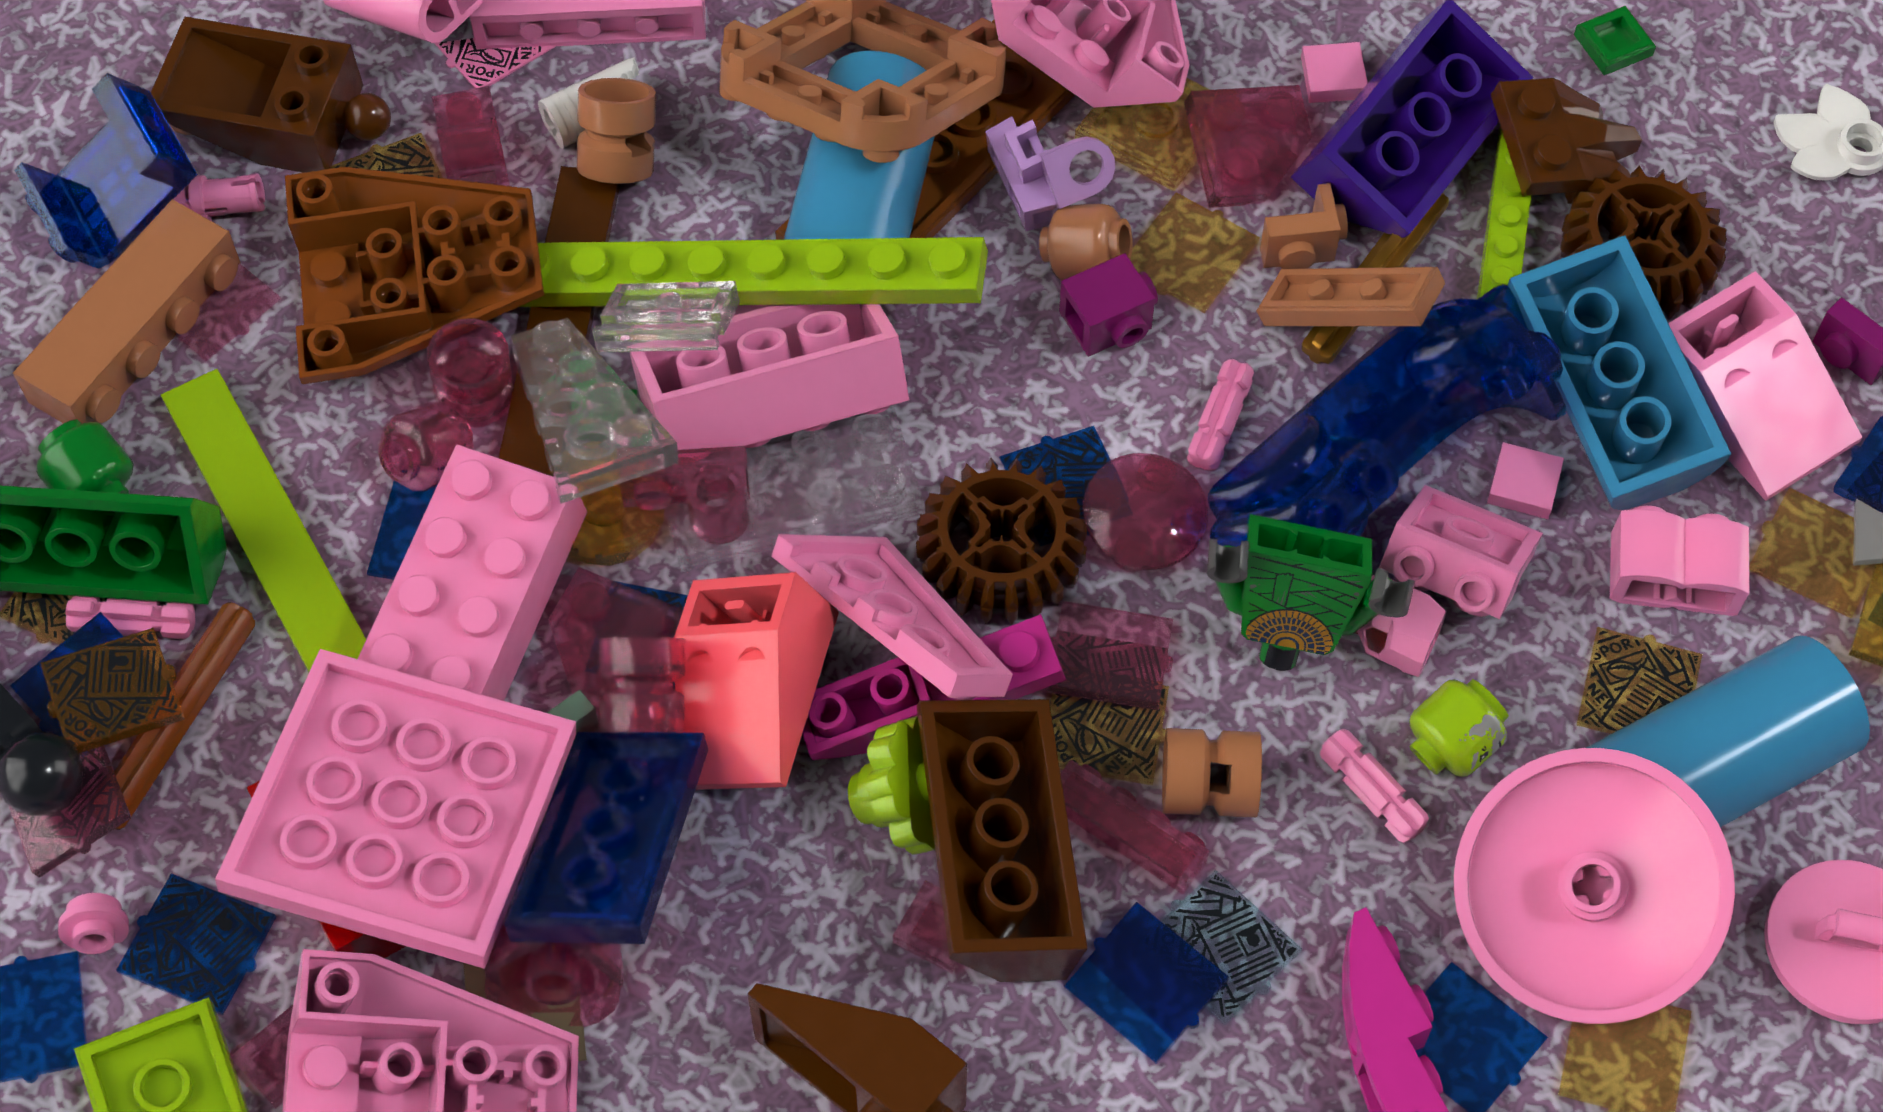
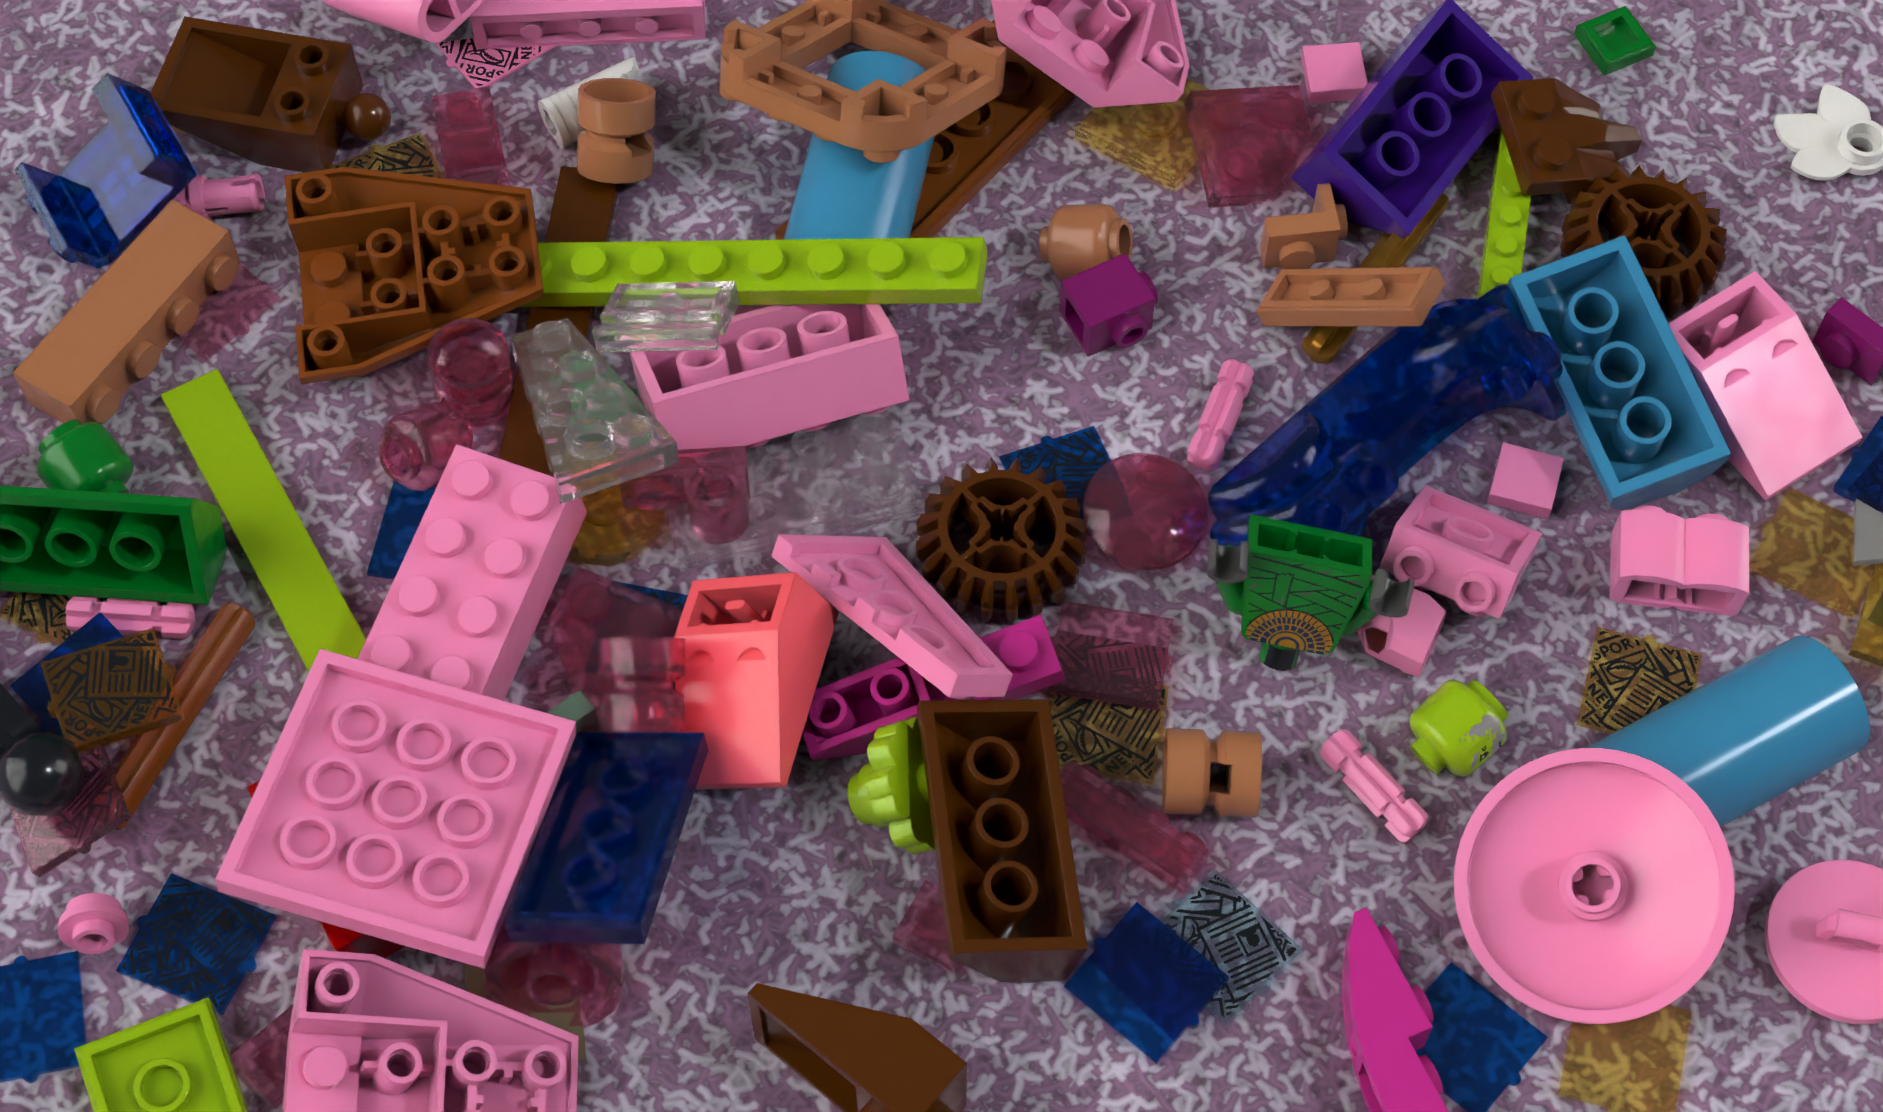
(1041, 177): lavender piece -> none
(1192, 252): clear yellow piece -> none

